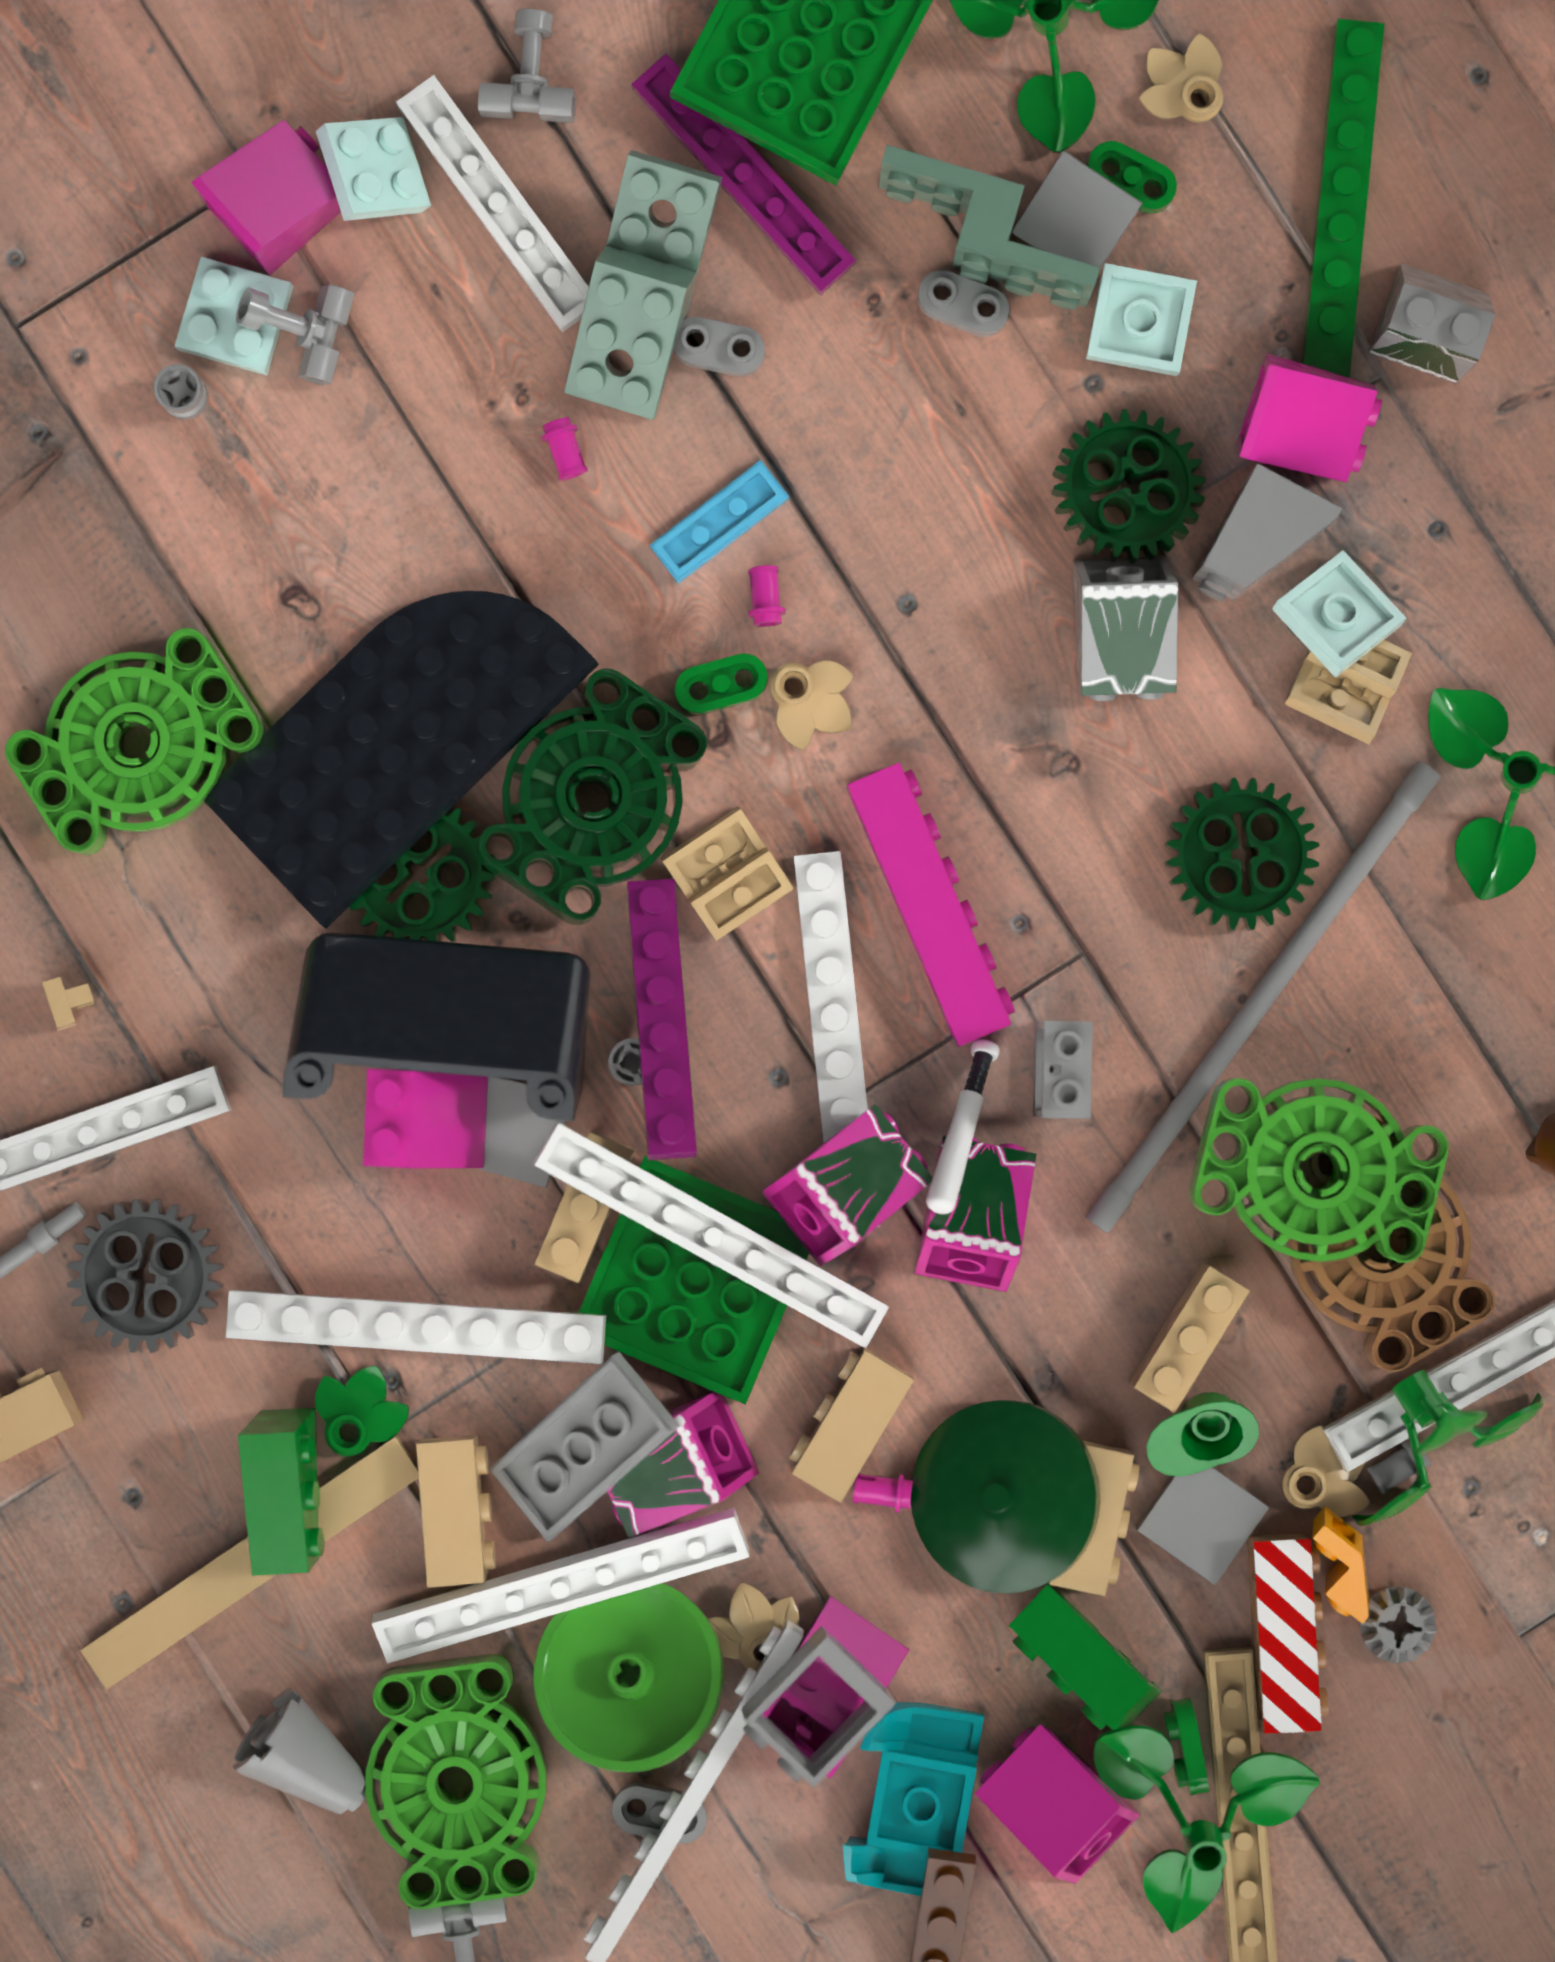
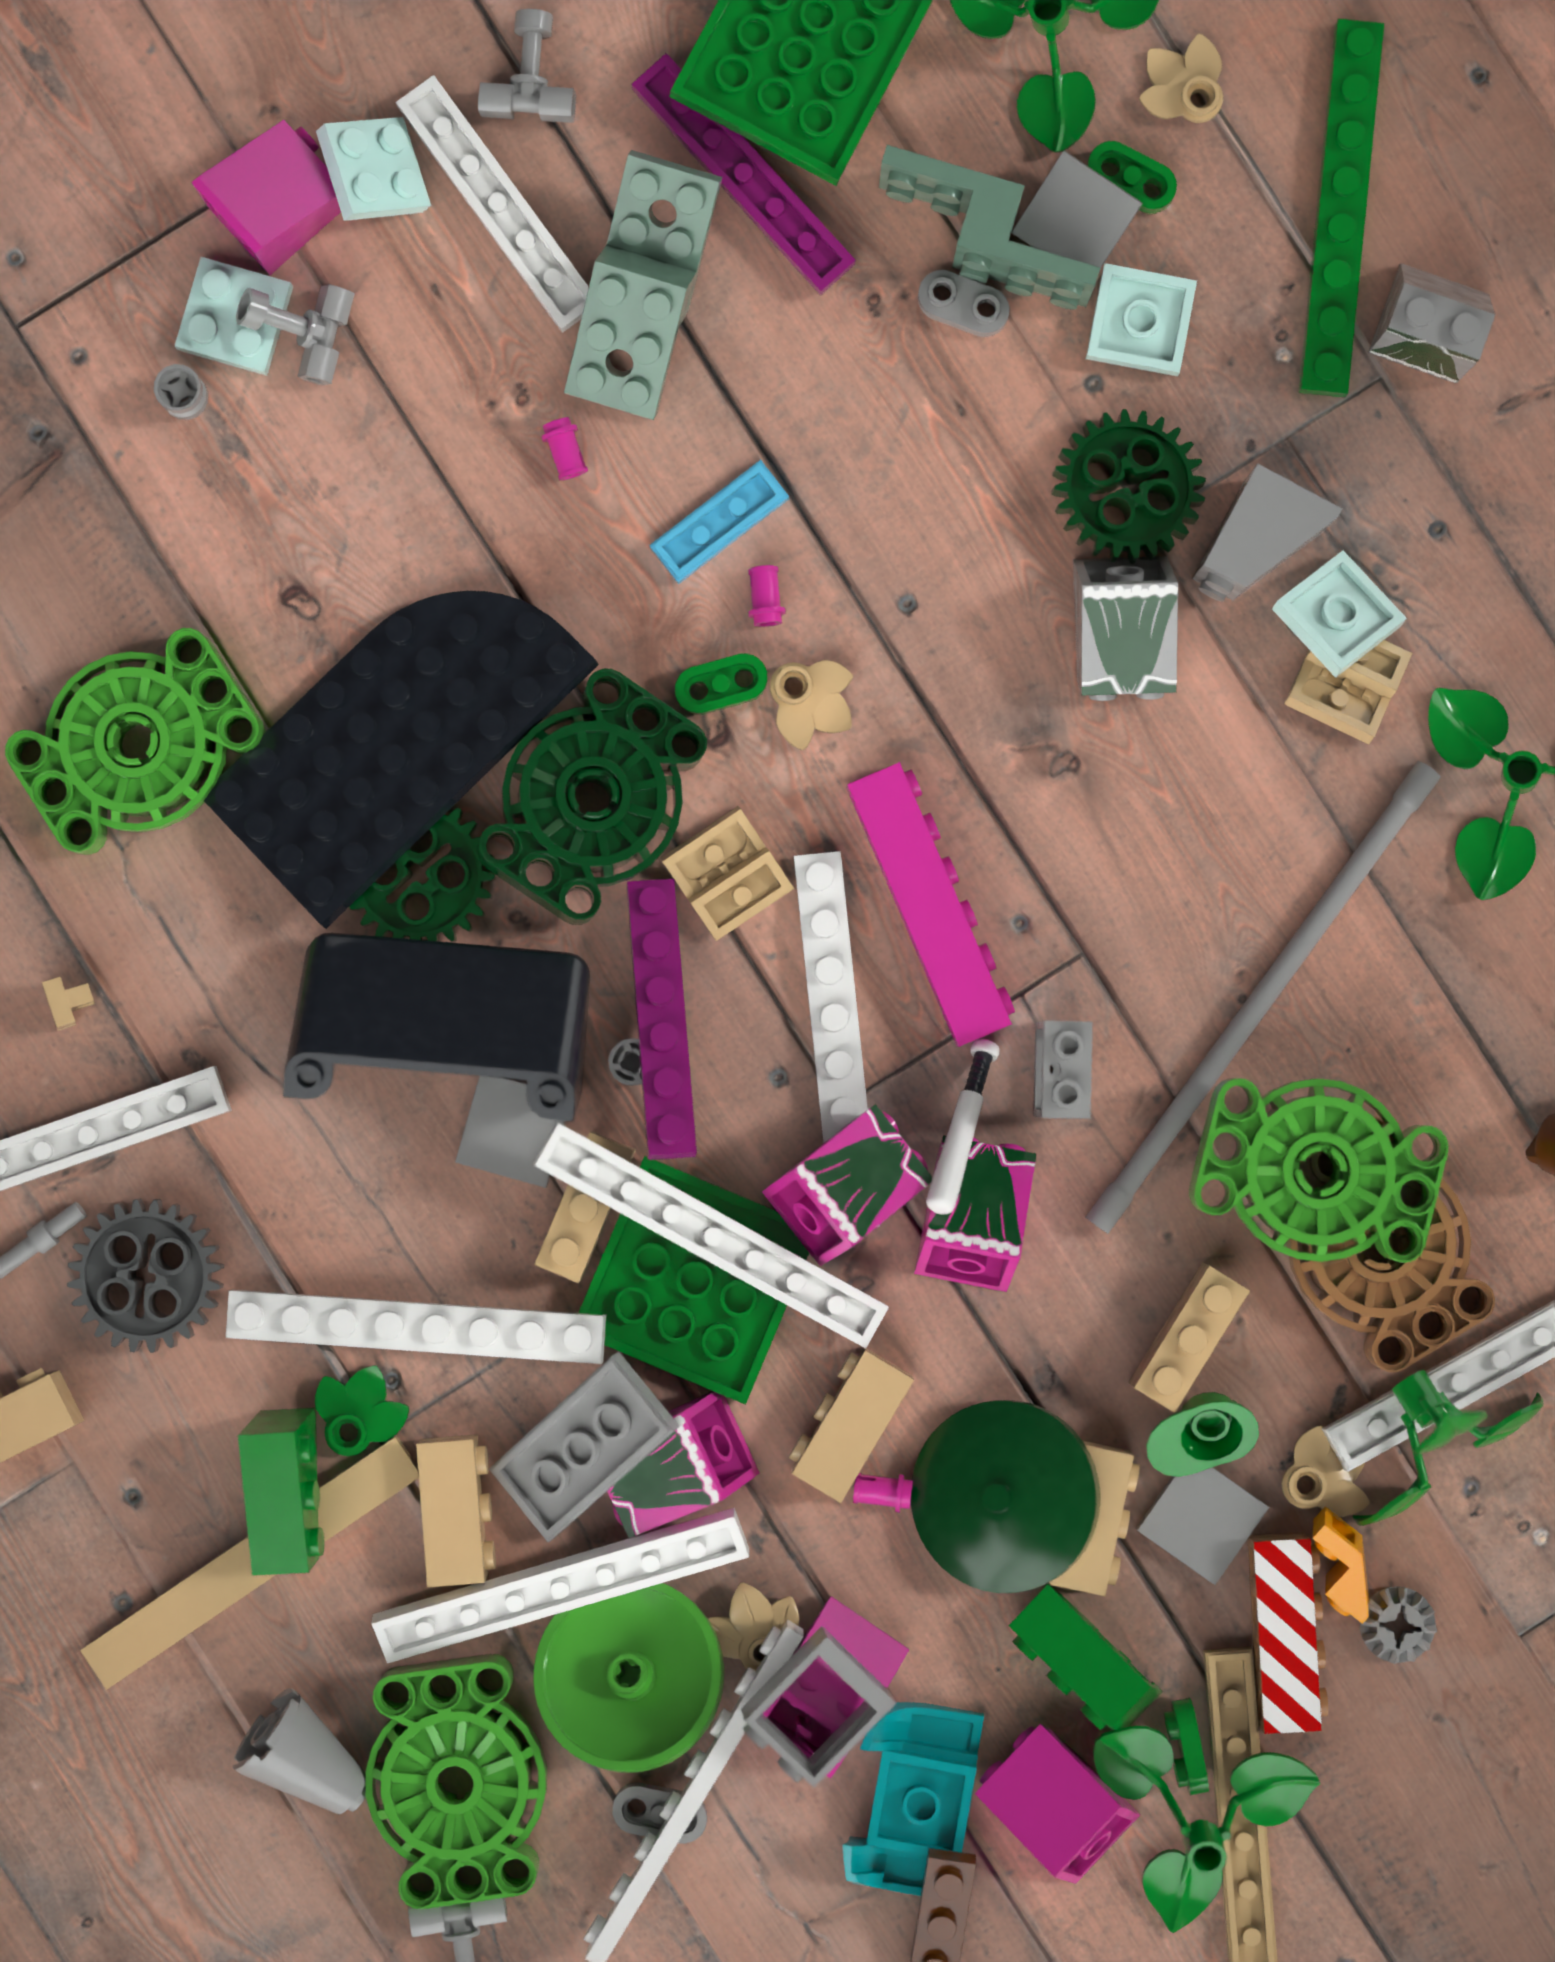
(424, 1119): dark pink slope -> none
(716, 350): light grey plate -> none
(1284, 850): dark green gear -> none
(1307, 419): dark pink slope -> none
(1395, 1468): light grey pin -> none

